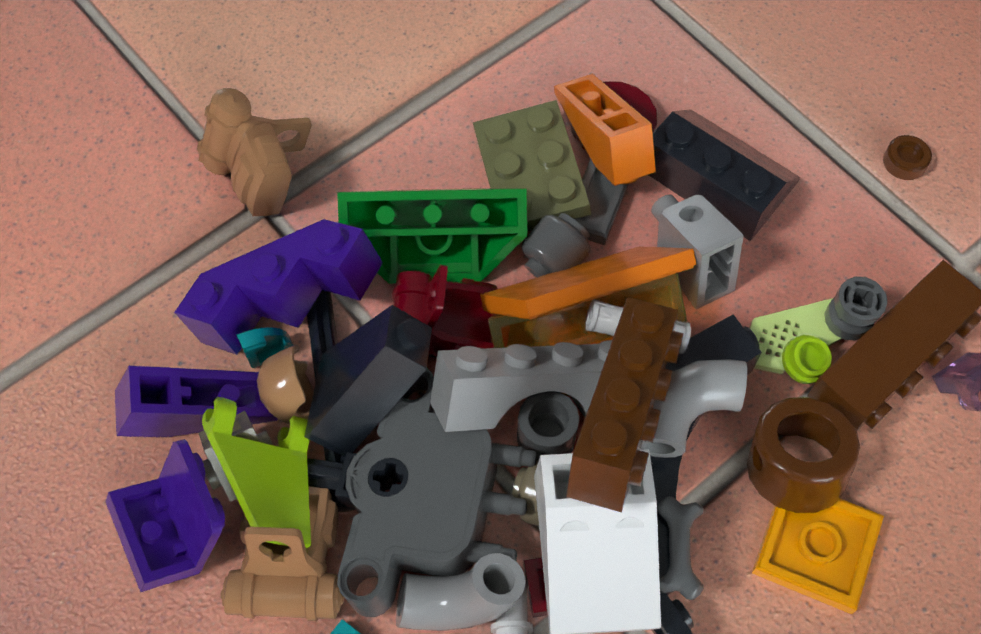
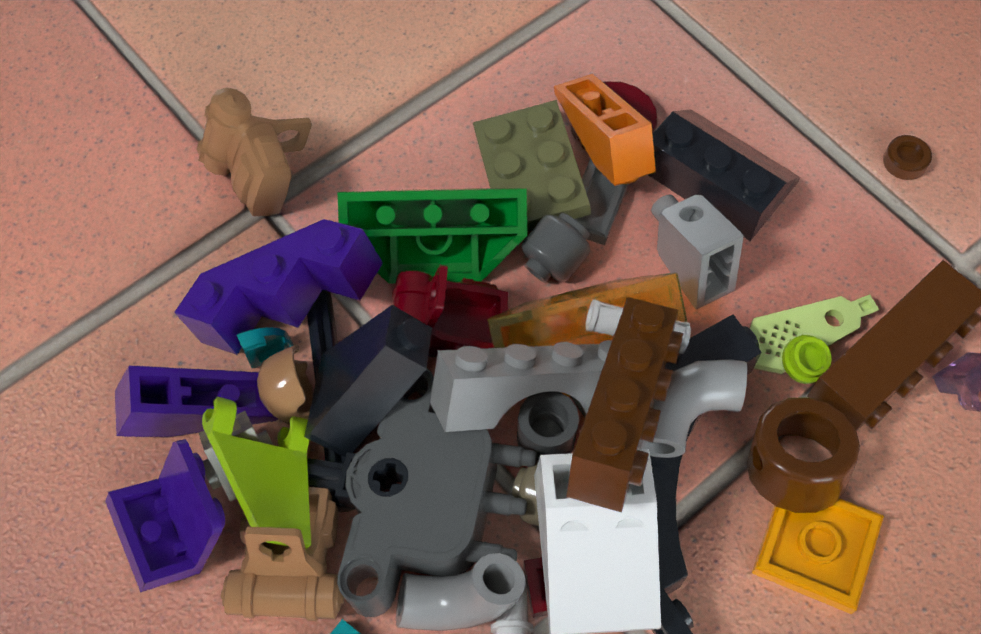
(587, 281): orange tile -> none
(680, 573): dark grey piece -> none
(855, 308): dark grey wheel -> none

